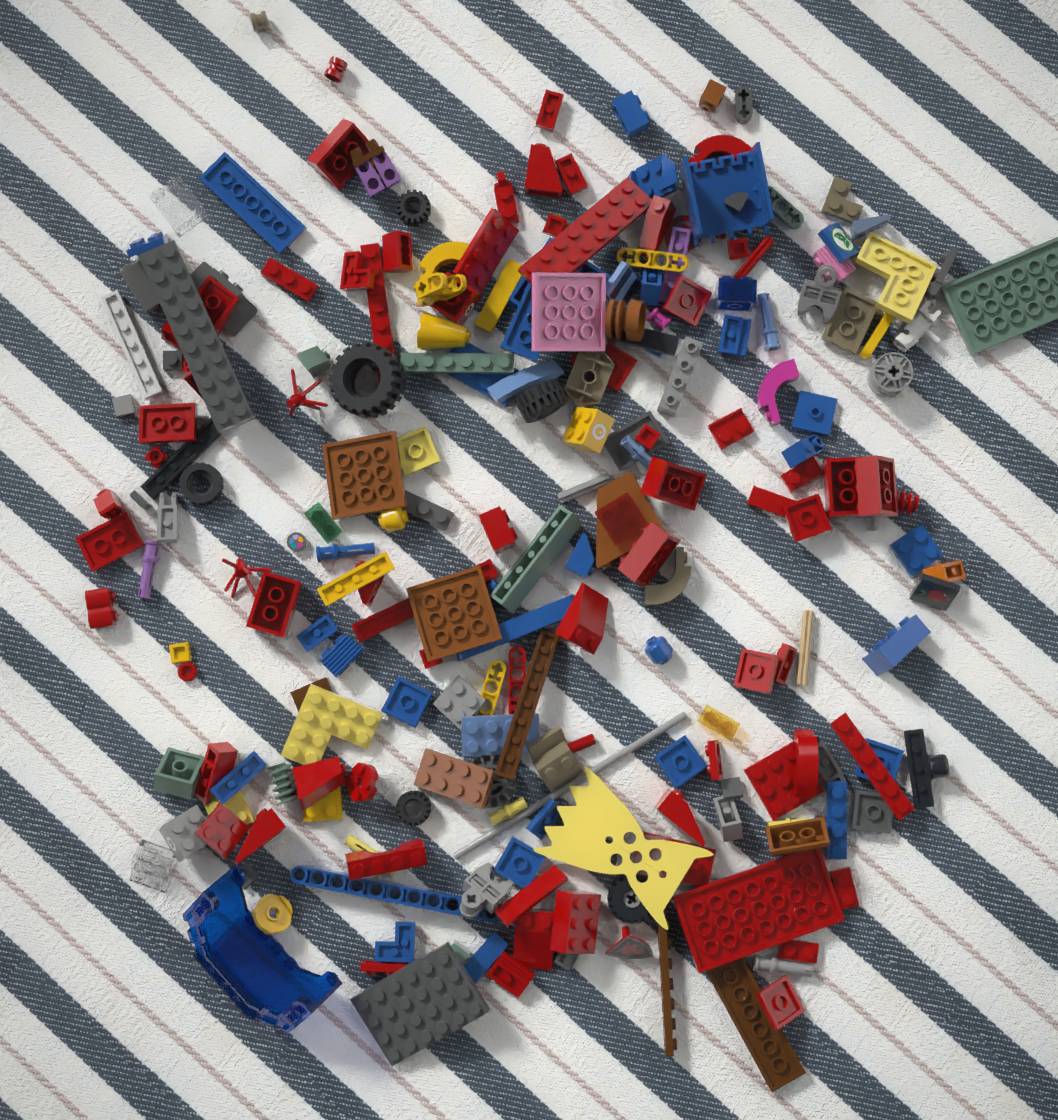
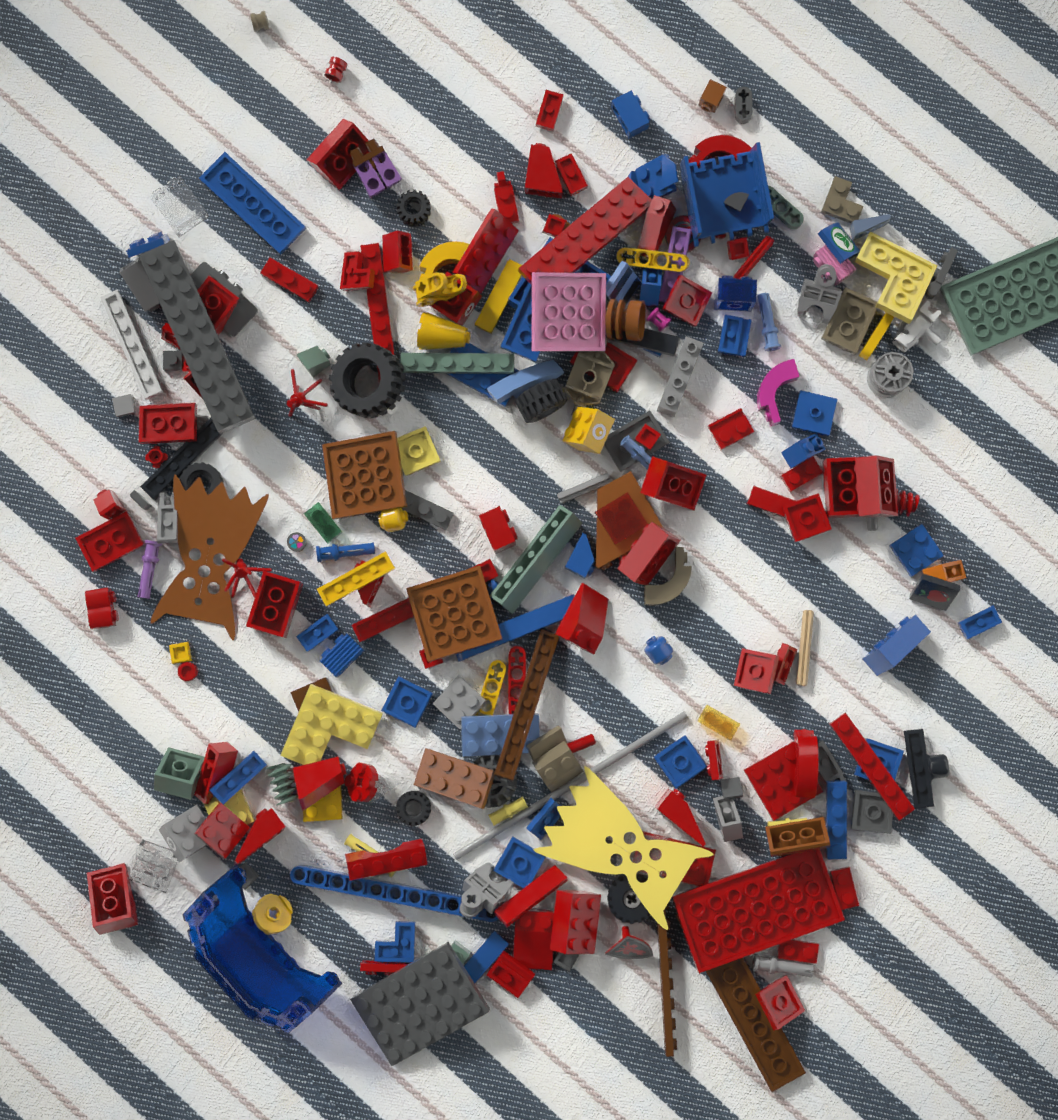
(111, 899): none -> red slope
(200, 518): none -> dark orange piece
(979, 622): none -> blue plate

